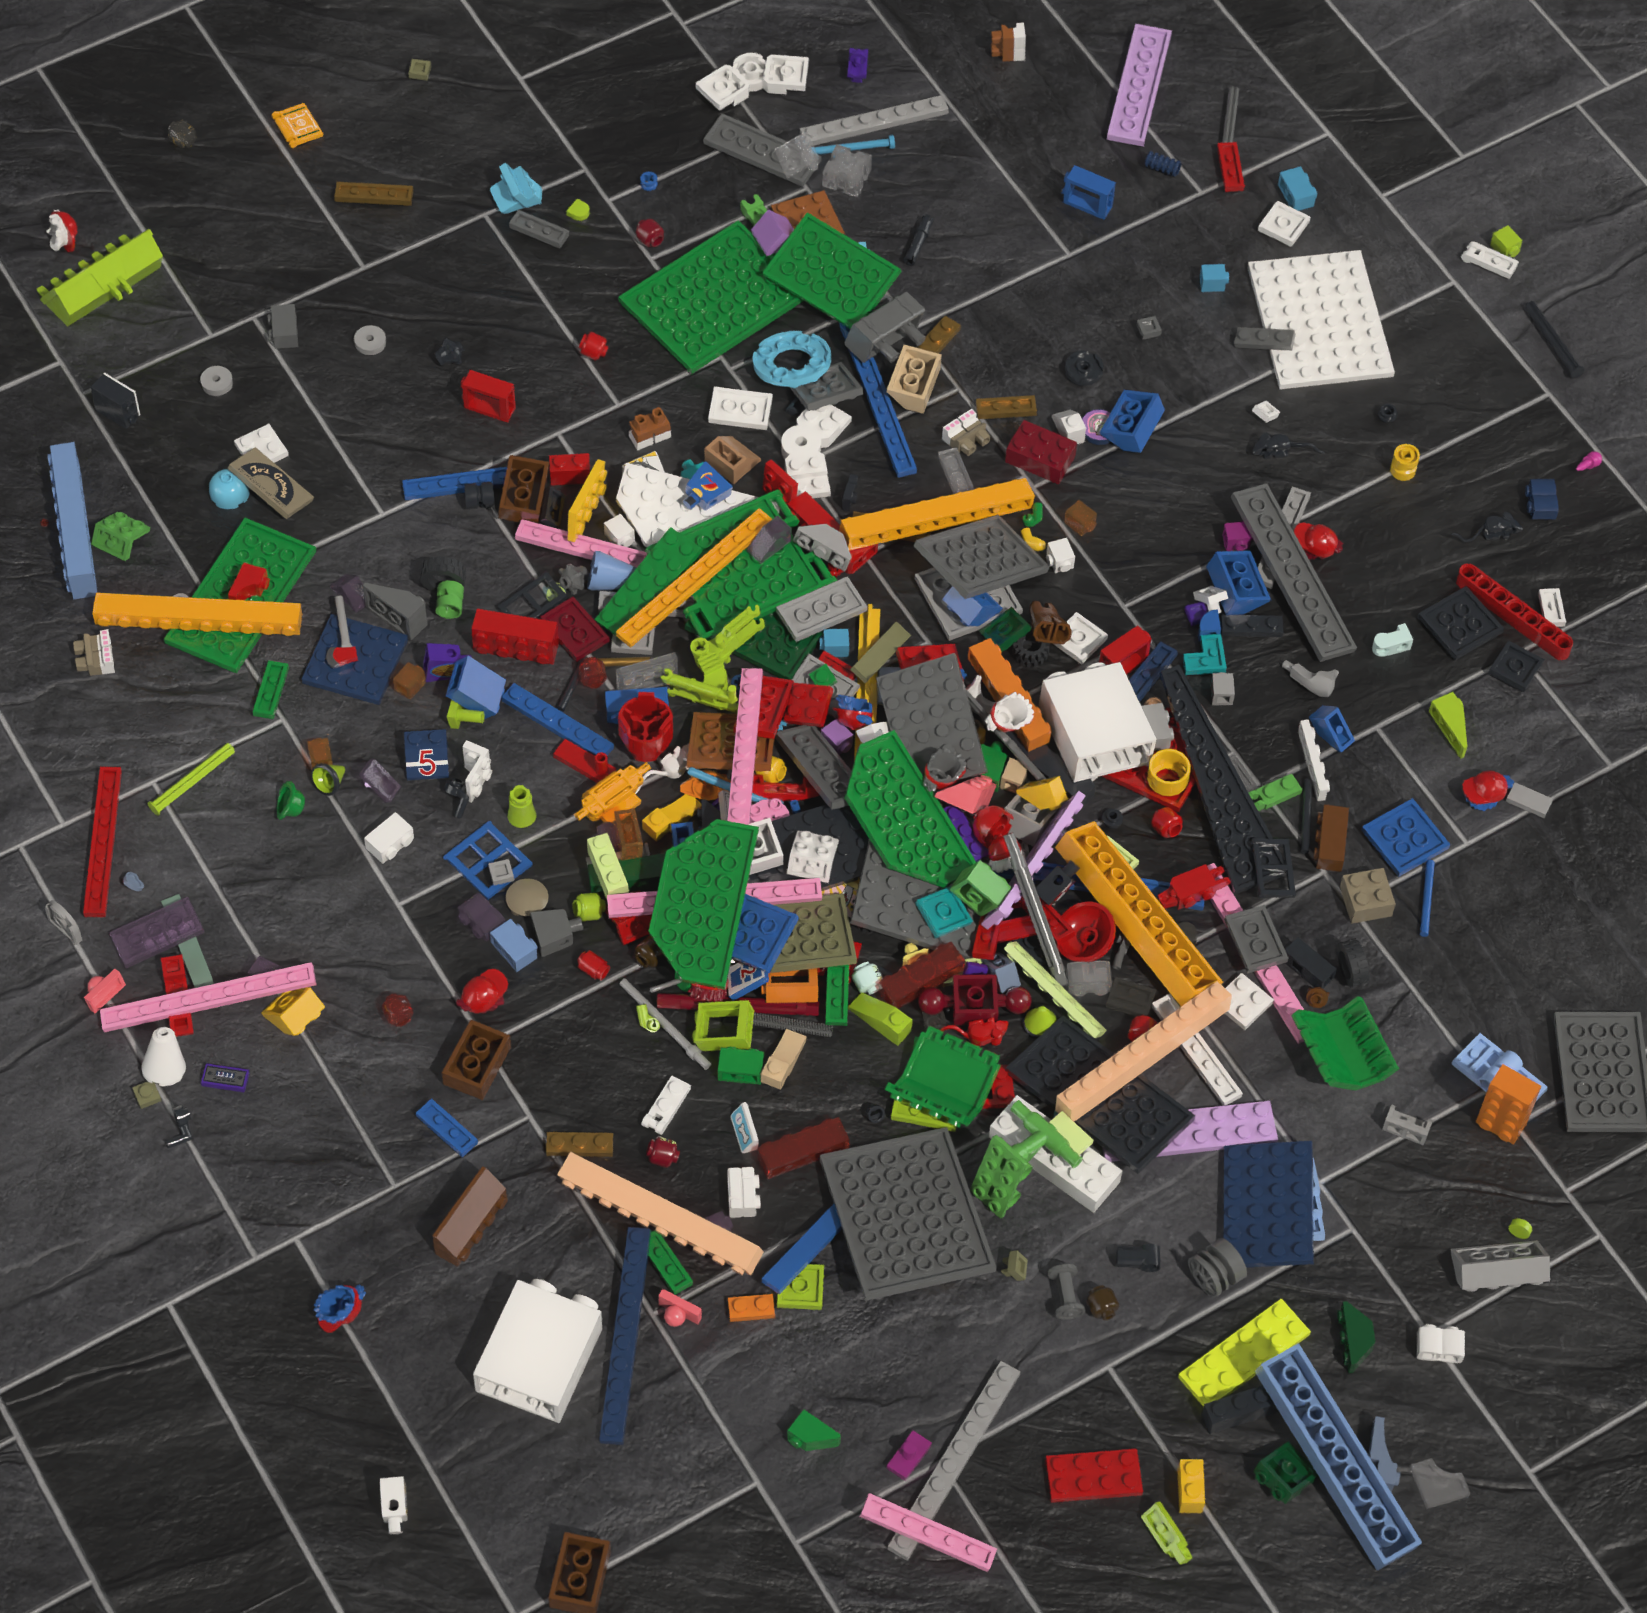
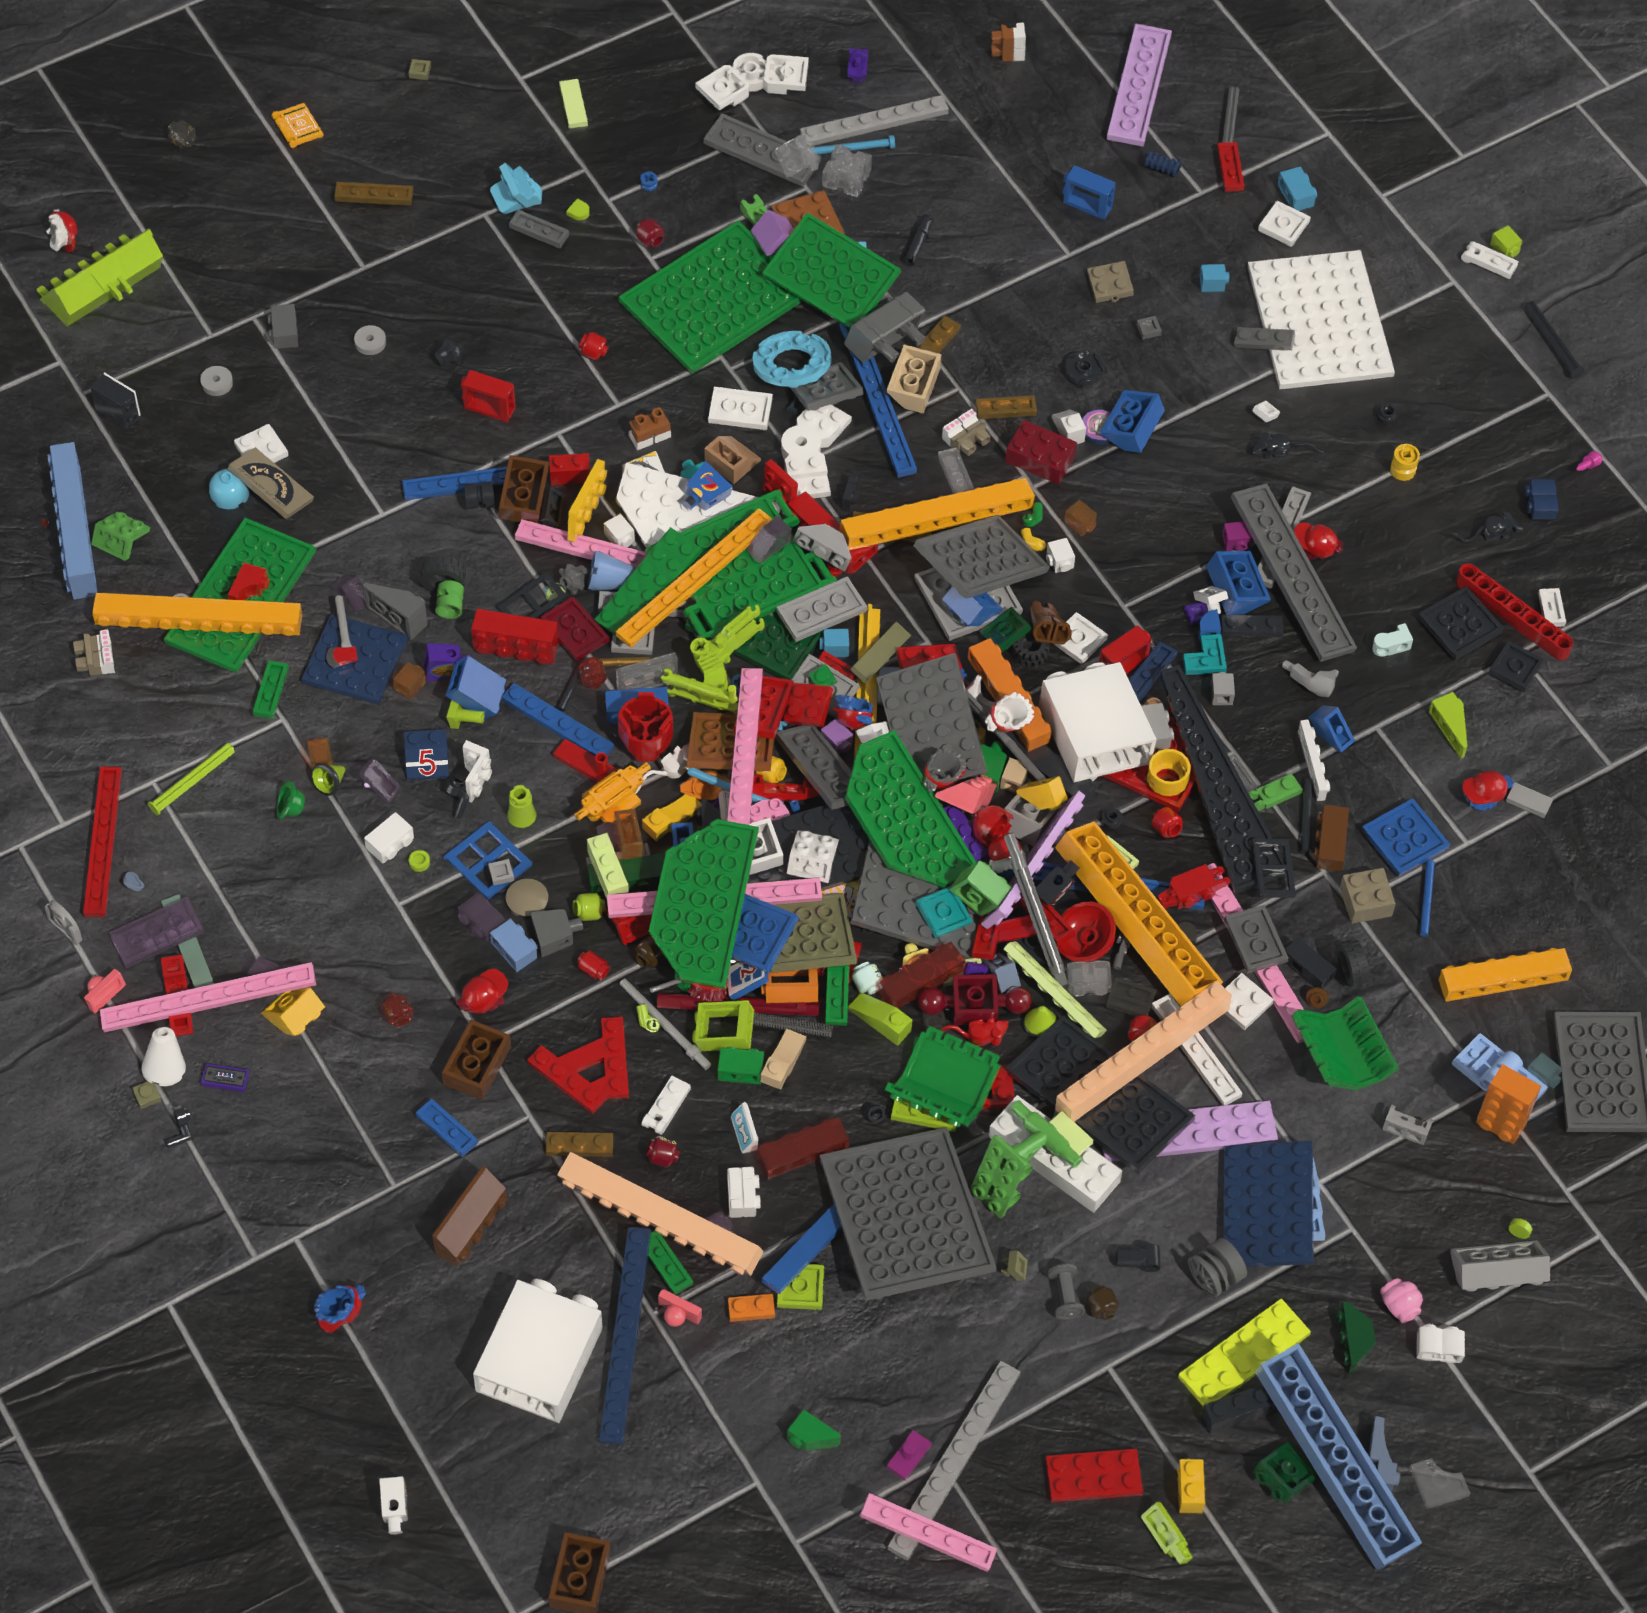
(419, 860): none -> lime tile
(564, 1070): none -> red plate
(573, 103): none -> yellowish green tile
(1110, 282): none -> dark tan plate
(1402, 1299): none -> bright pink hair
(1505, 974): none -> light orange brick
(1545, 1070): none -> clear light blue brick

